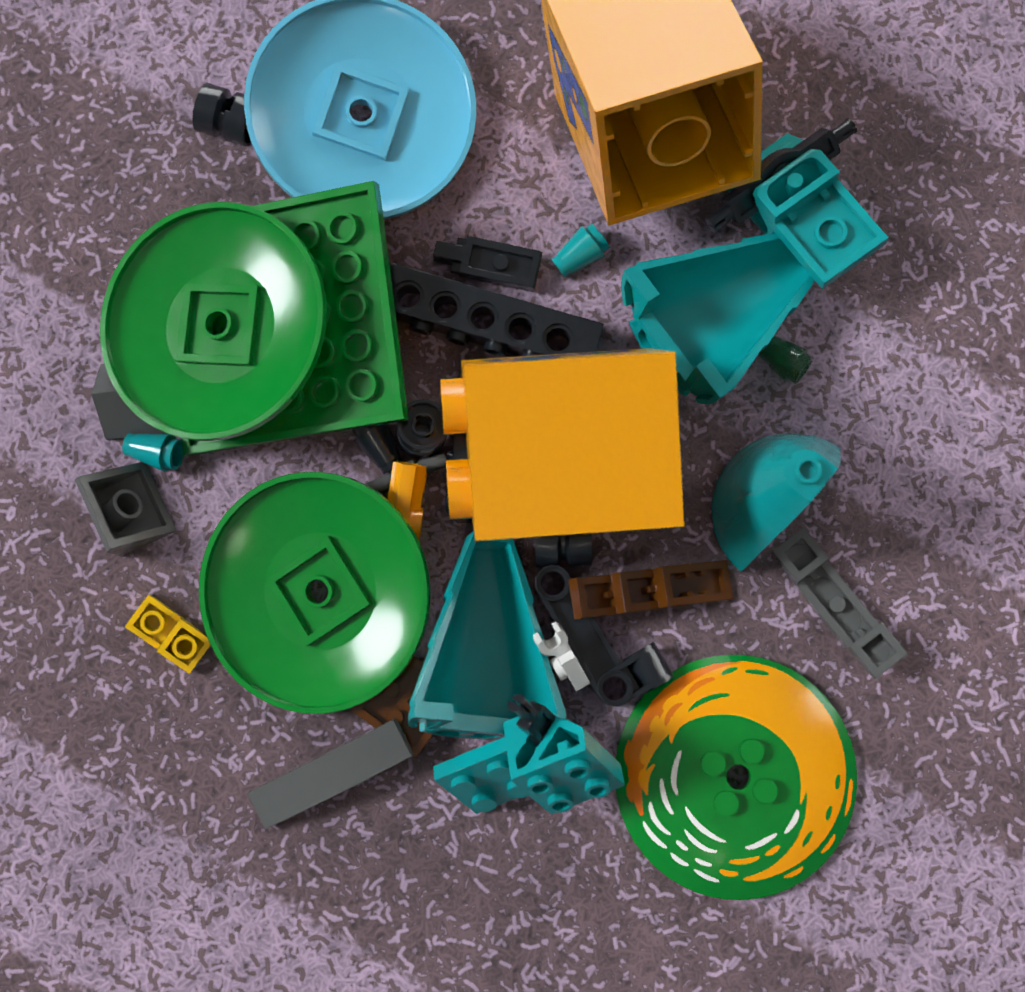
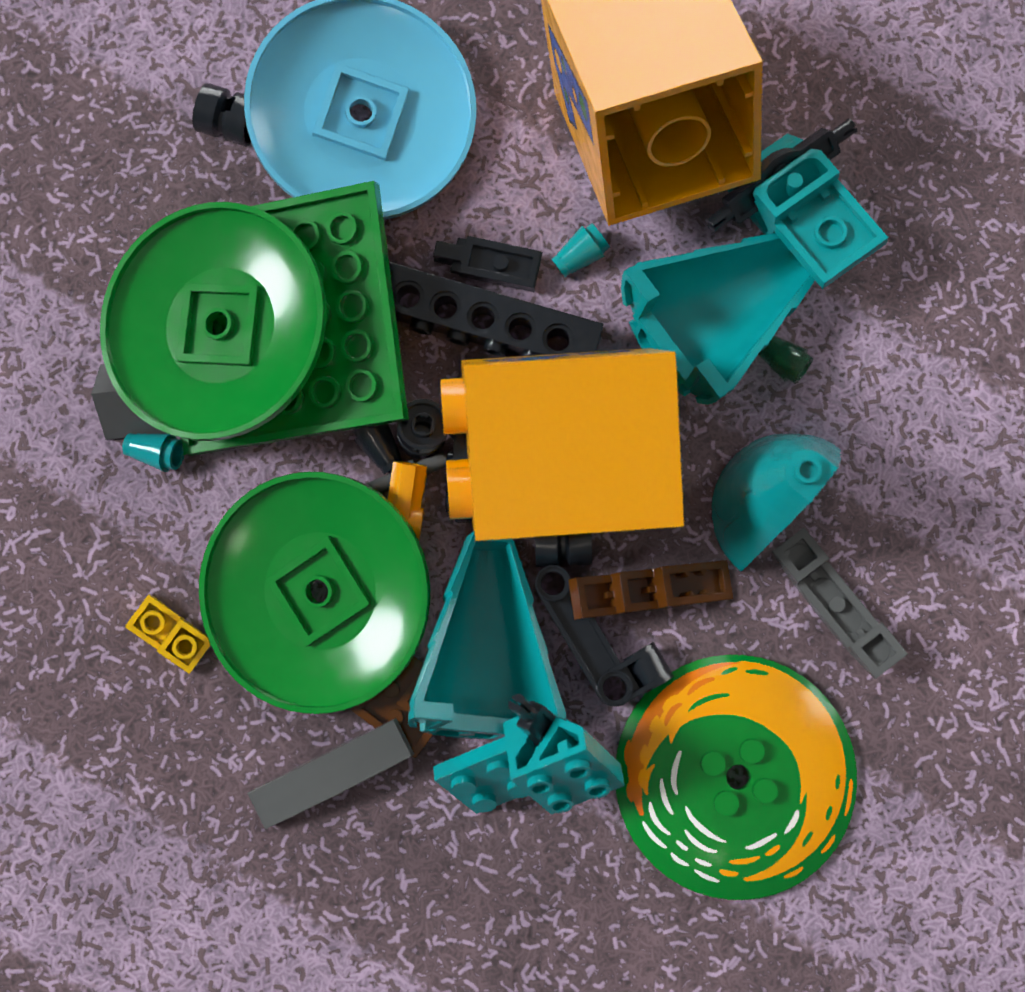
(125, 507): dark grey slope -> none
(564, 662): white plate -> none

